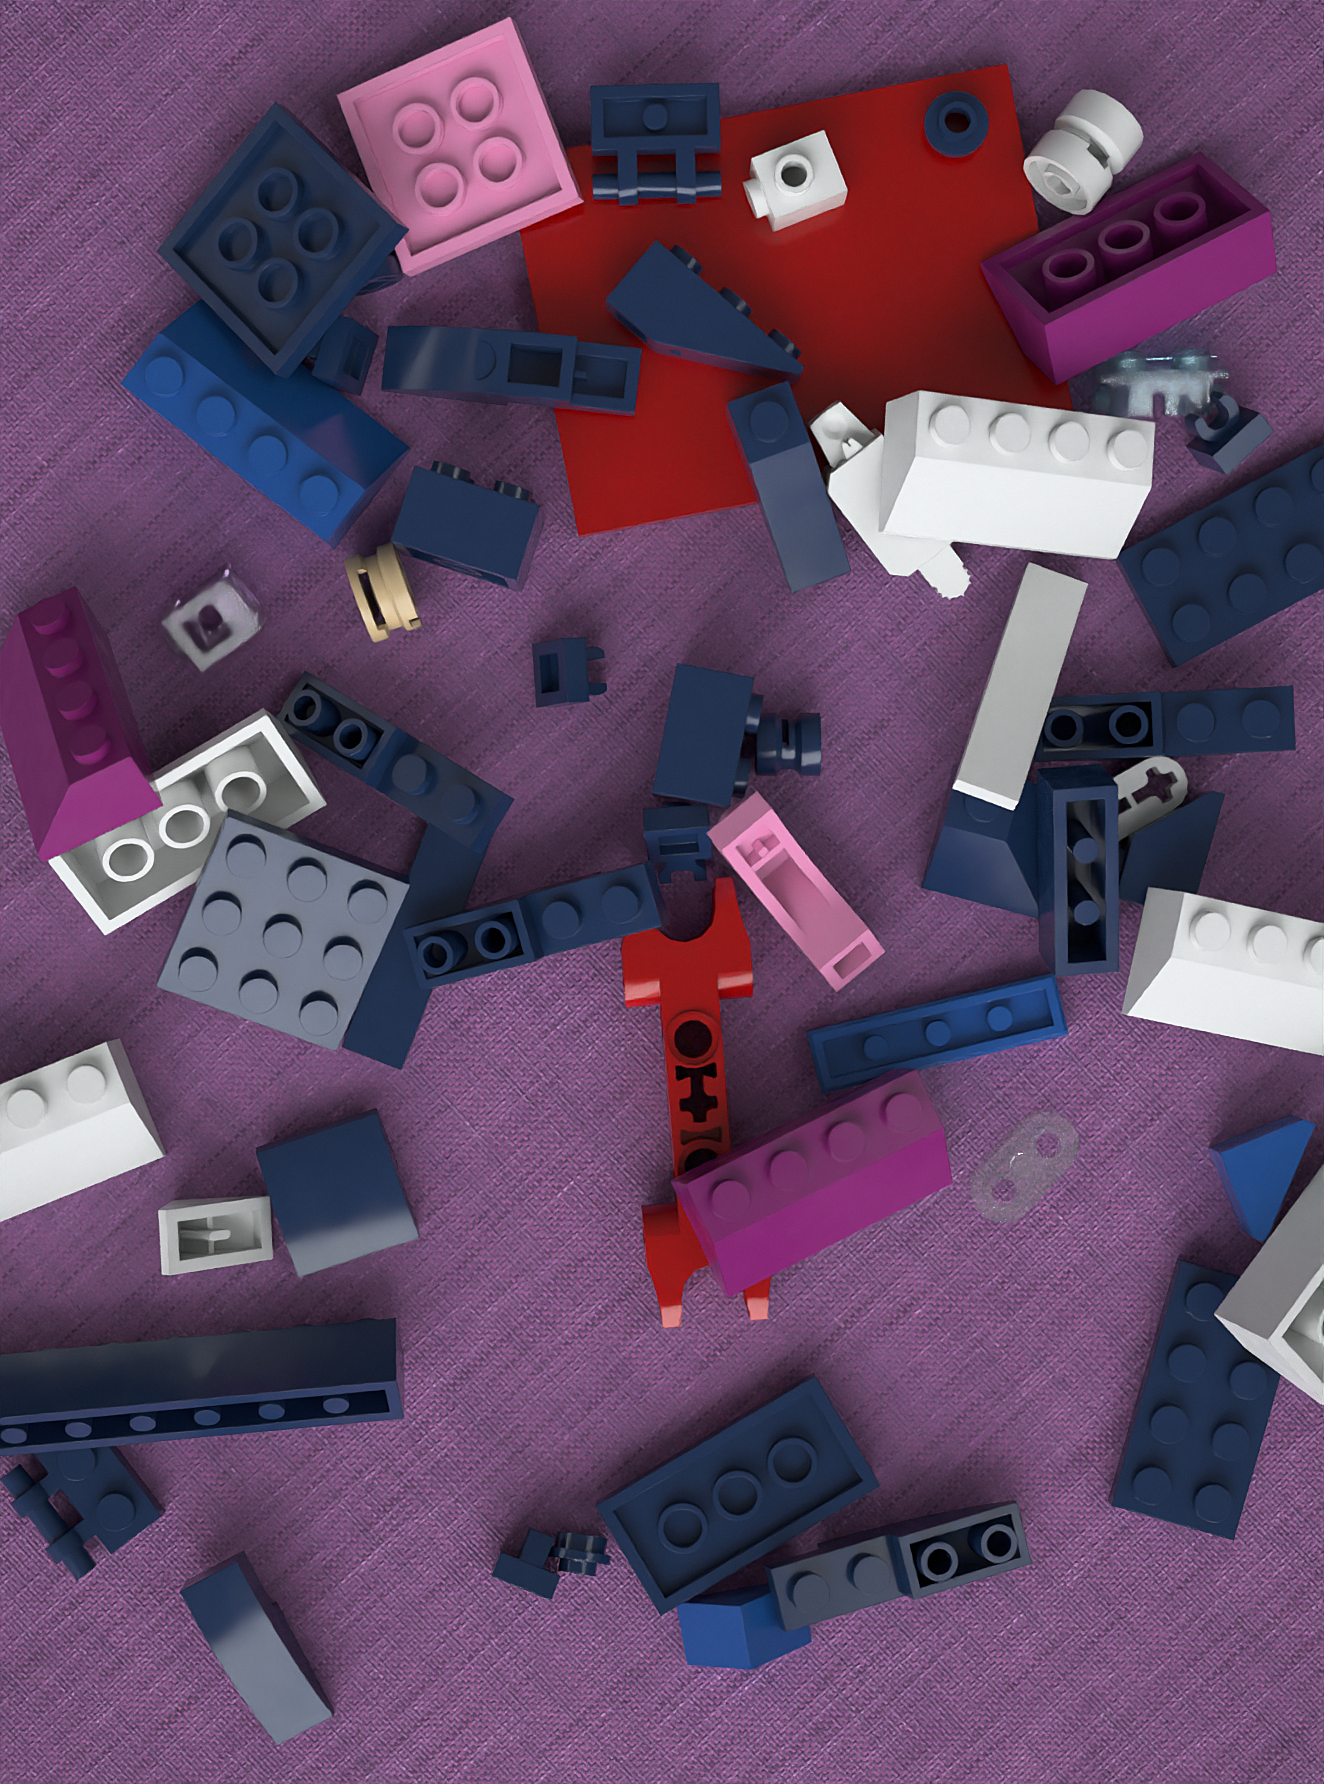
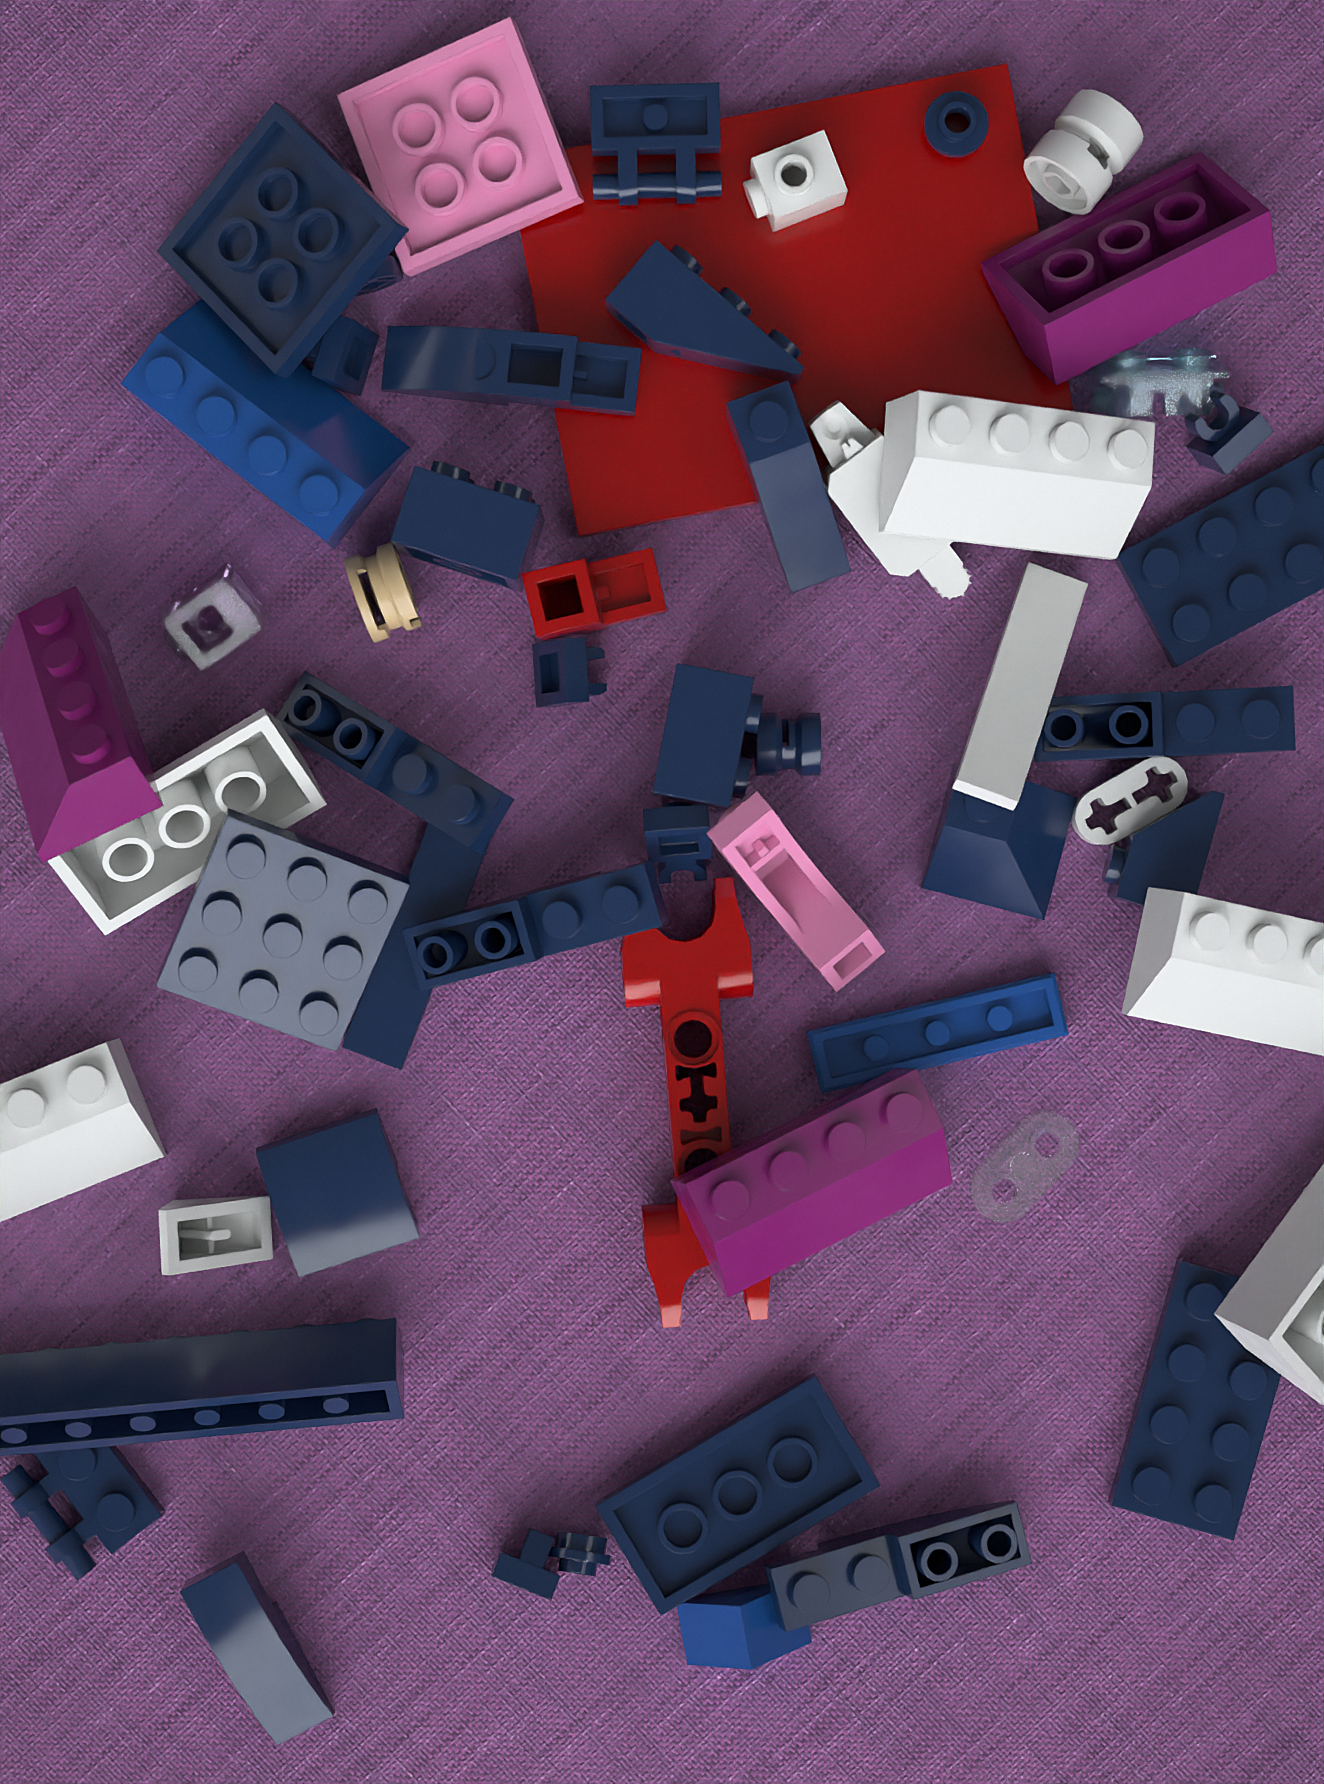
(593, 595): none -> red brick
(1078, 869): dark blue brick -> none
(1259, 1170): blue slope -> none

